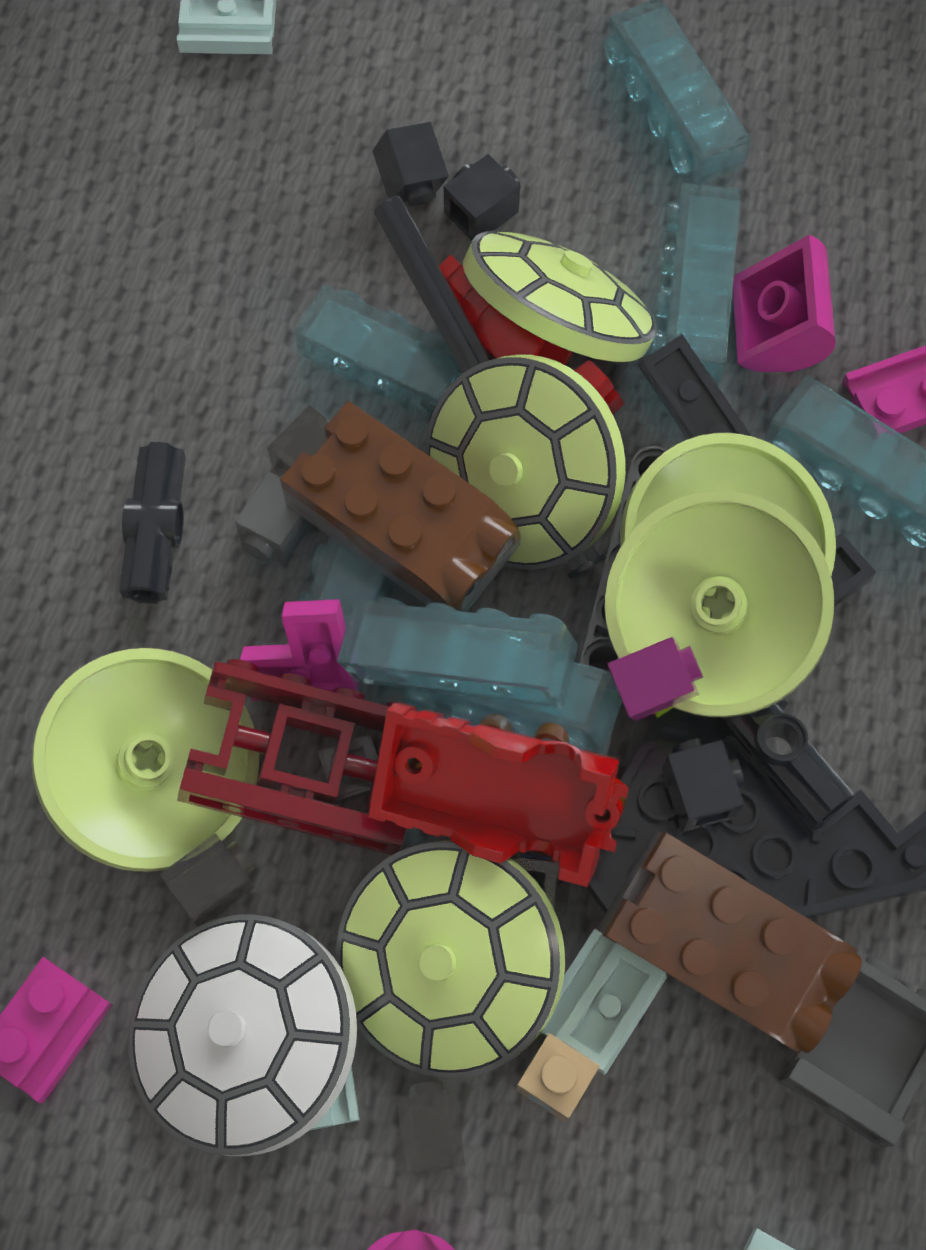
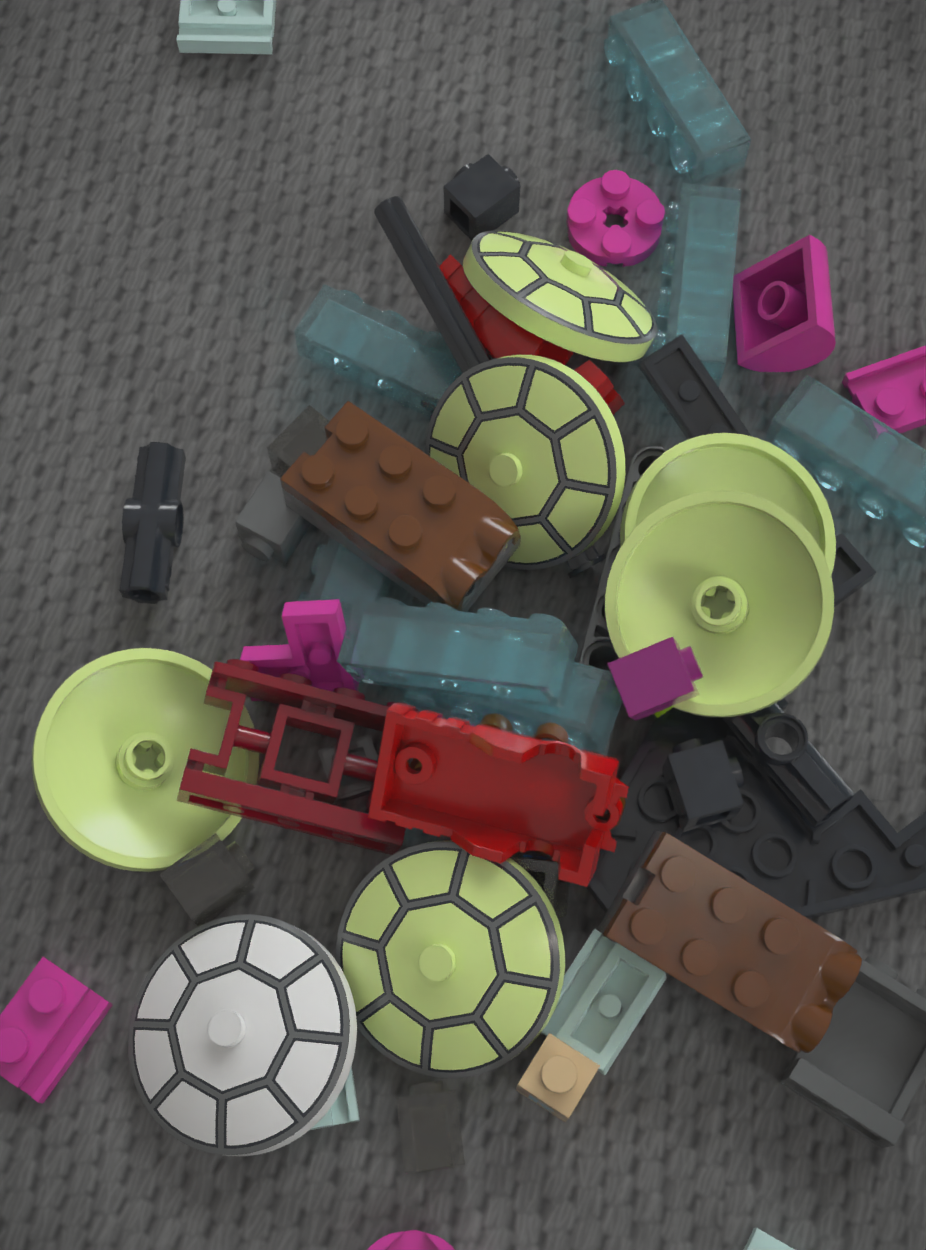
(411, 163): black brick -> none
(615, 195): none -> dark pink plate

